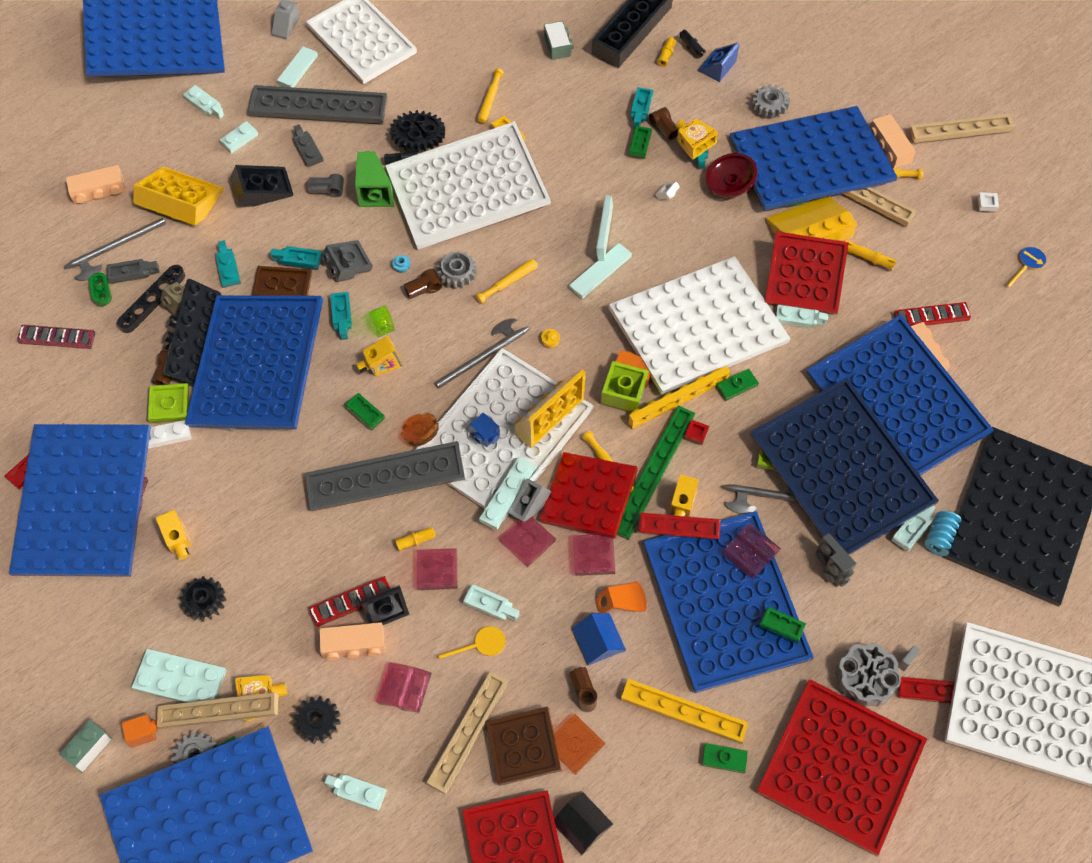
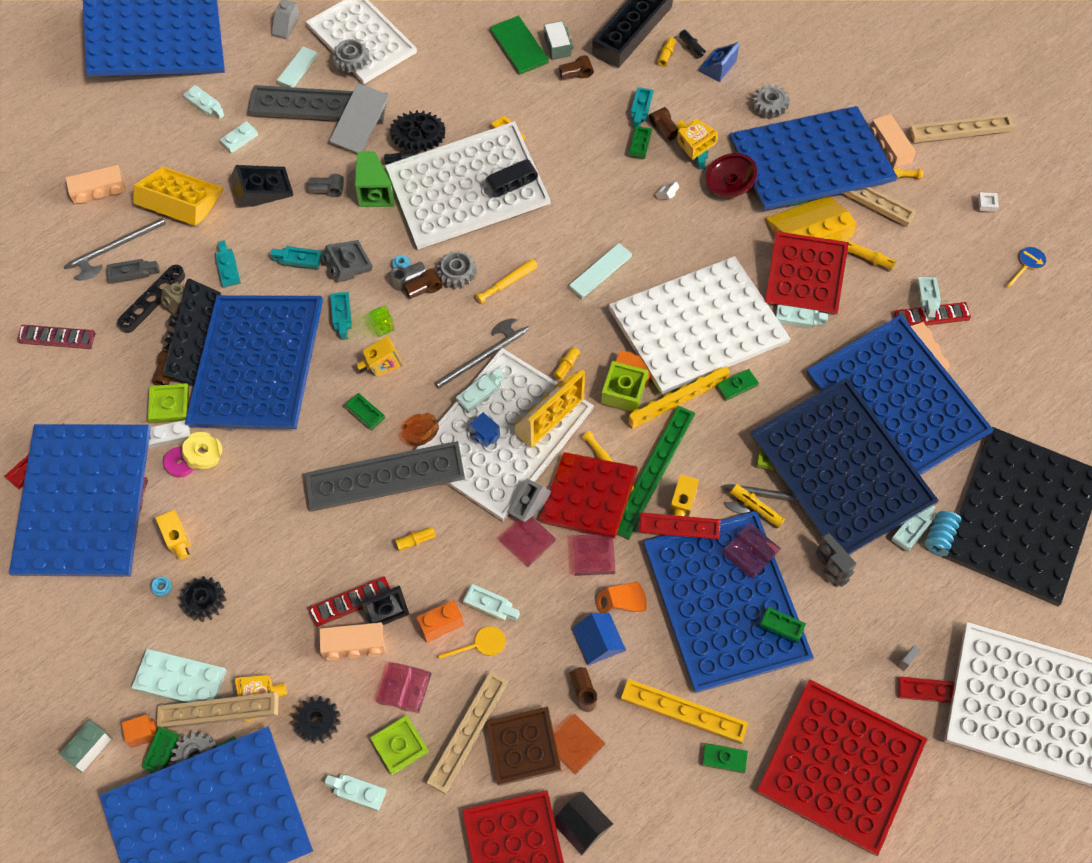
(100, 290): green plate -> none
(157, 582): none -> medium azure plate
(160, 750): none -> green plate
(171, 466): none -> dark pink piece
(201, 460): none -> light yellow plate
(282, 281): reddish brown tile -> none
(307, 147): dark grey hinge -> none
(350, 55): none -> light grey gear
(359, 119): none -> light grey tile
(399, 745): none -> lime plate
(403, 275): none -> flat silver piece
(437, 569): clear pink plate -> none
(440, 621): none -> orange brick
(480, 390): none -> light aqua hinge
(489, 98): yellow piece -> none
(507, 493): light aqua plate -> none
(511, 178): none -> black beam
(519, 45): none -> green tile
(550, 338): yellow tile -> none
(566, 363): none -> yellow axle
(581, 67): none -> reddish brown piece
(604, 228): light aqua tile -> none
(696, 432): red plate -> none
(757, 505): none -> yellow pin
(854, 659): light grey connector -> none
(929, 294): none -> light aqua hinge

